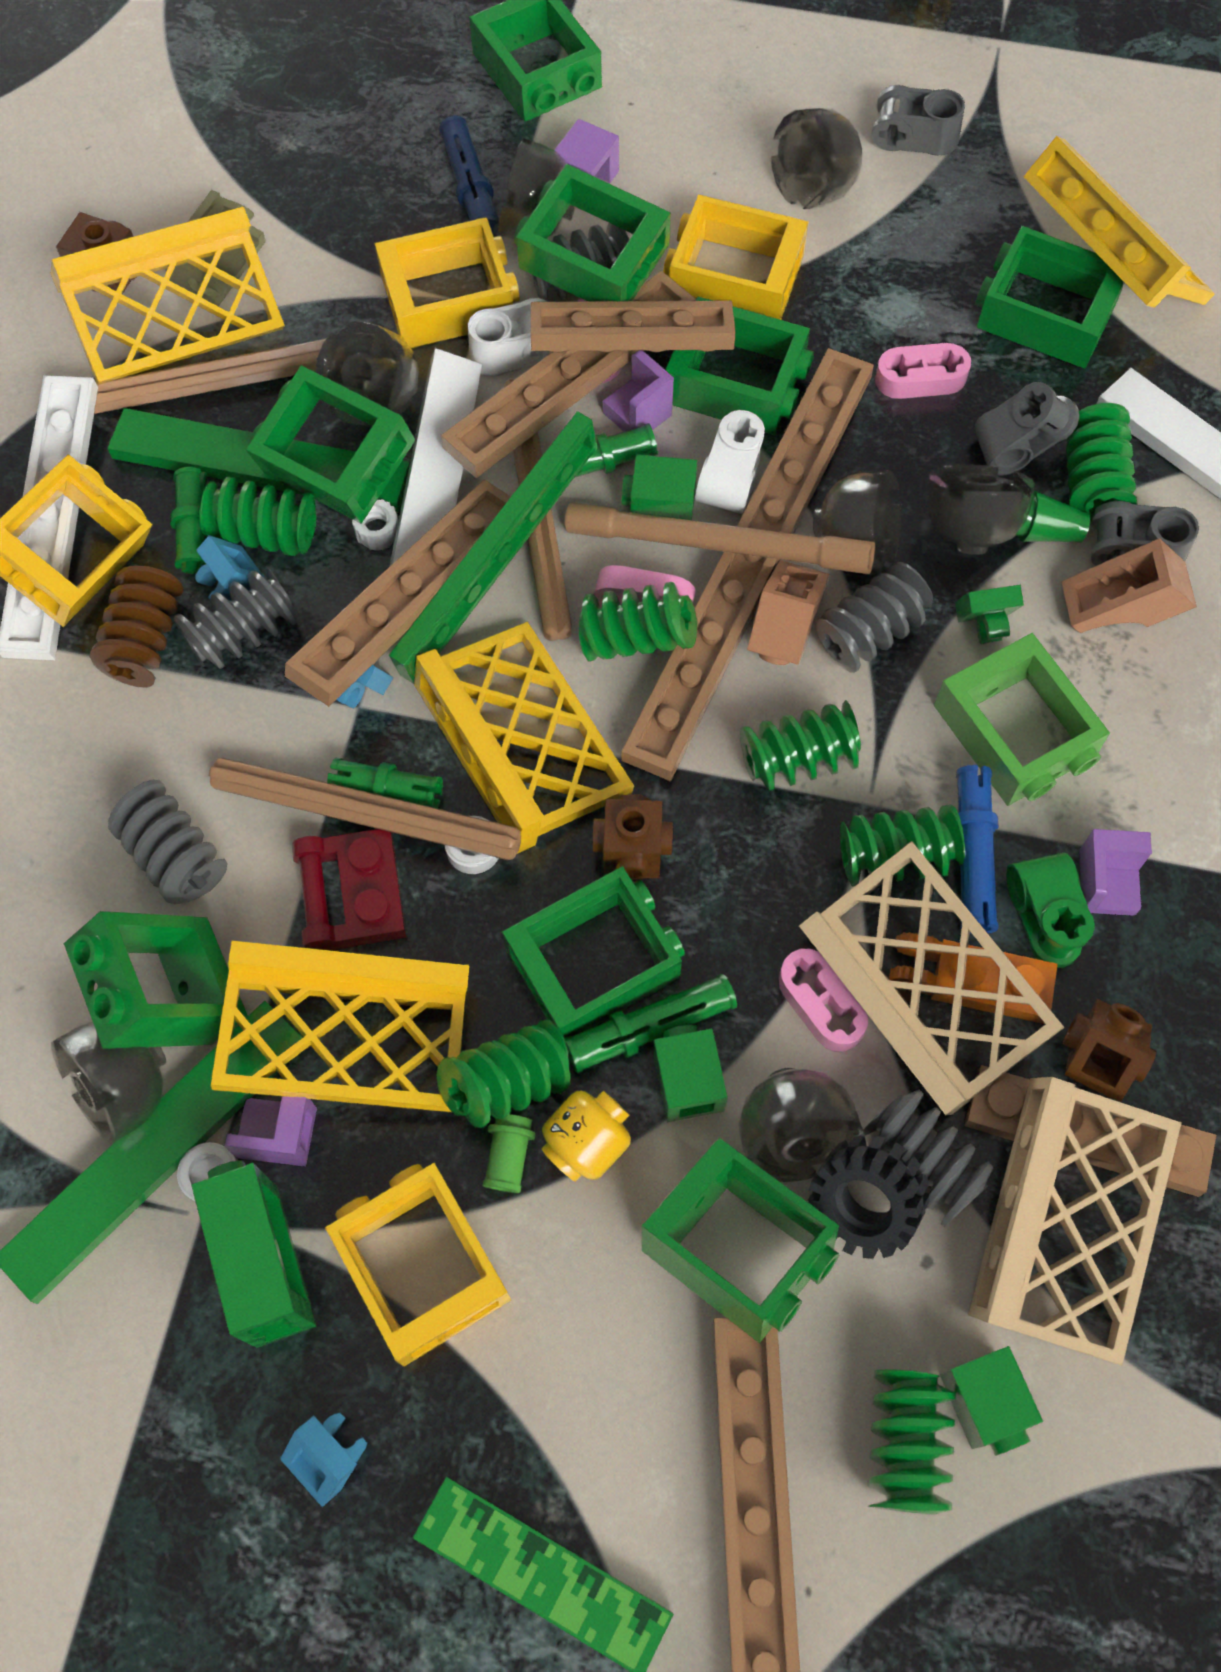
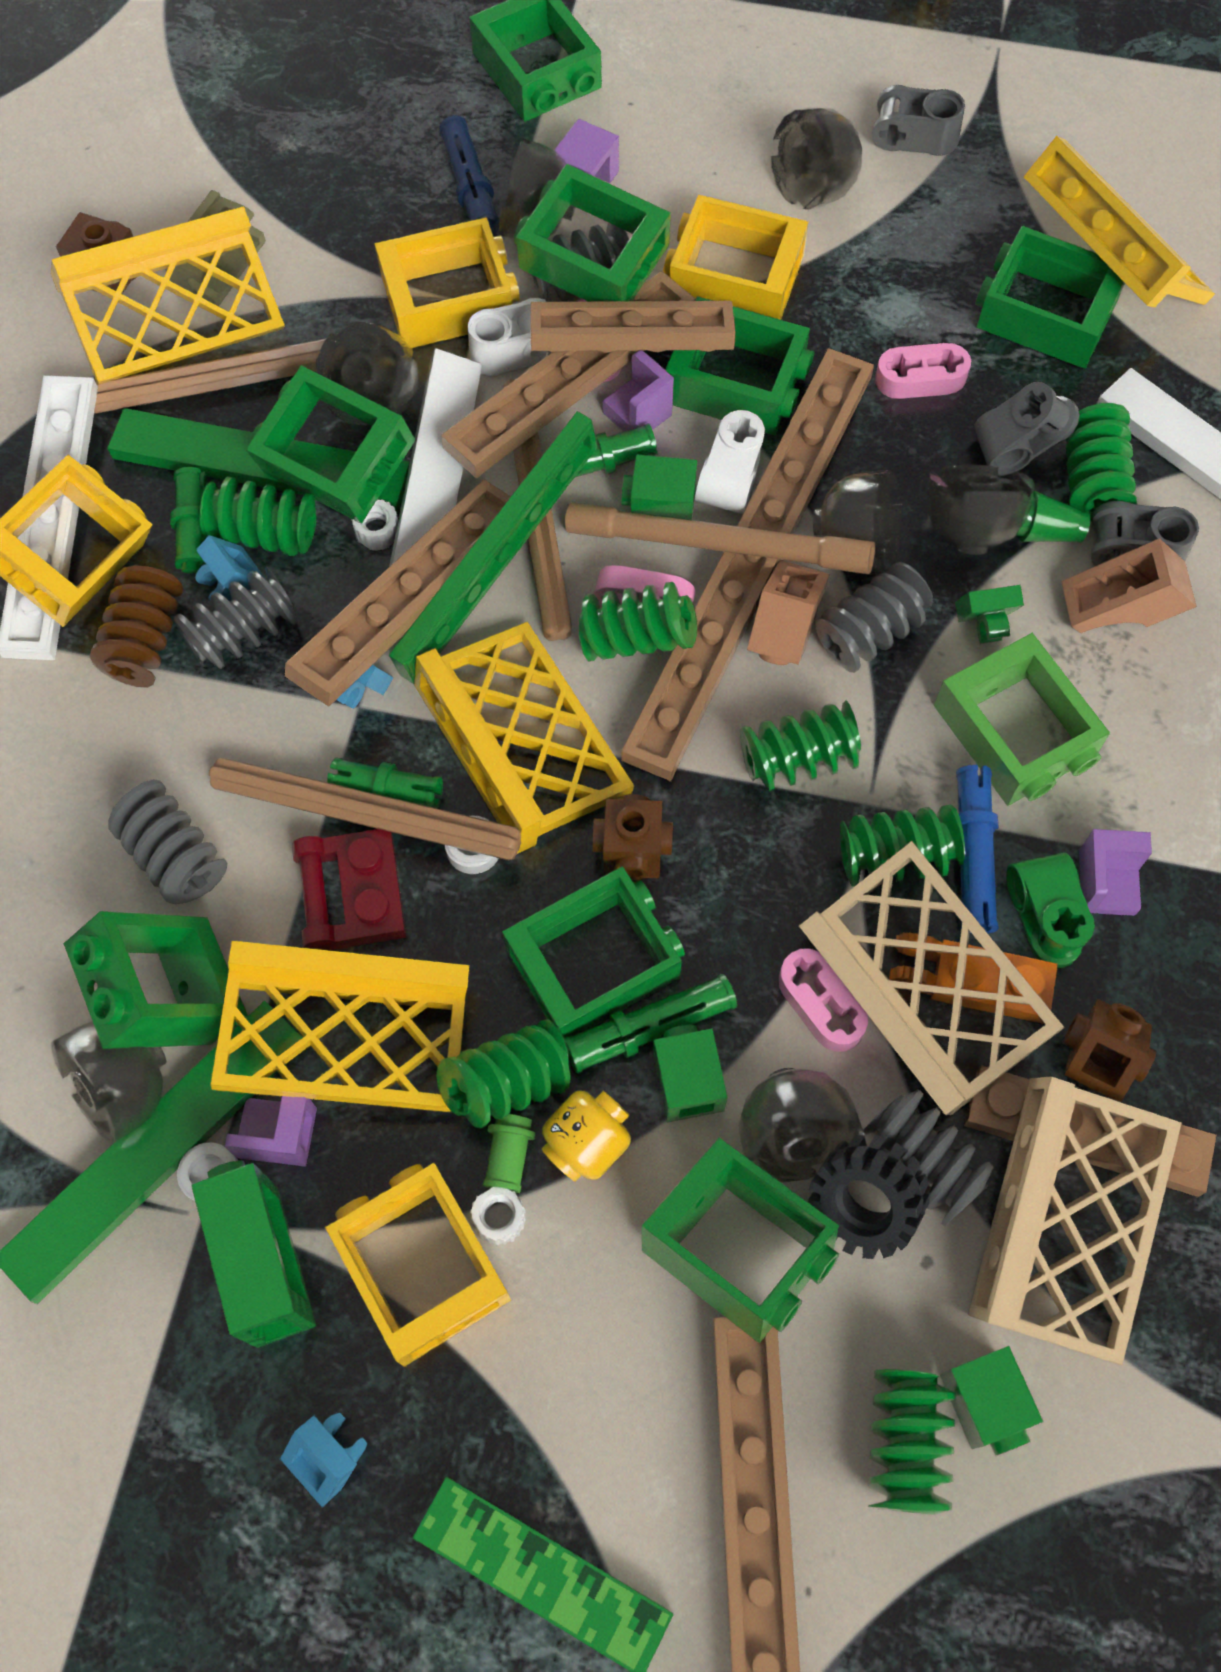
(484, 1202): none -> white axle

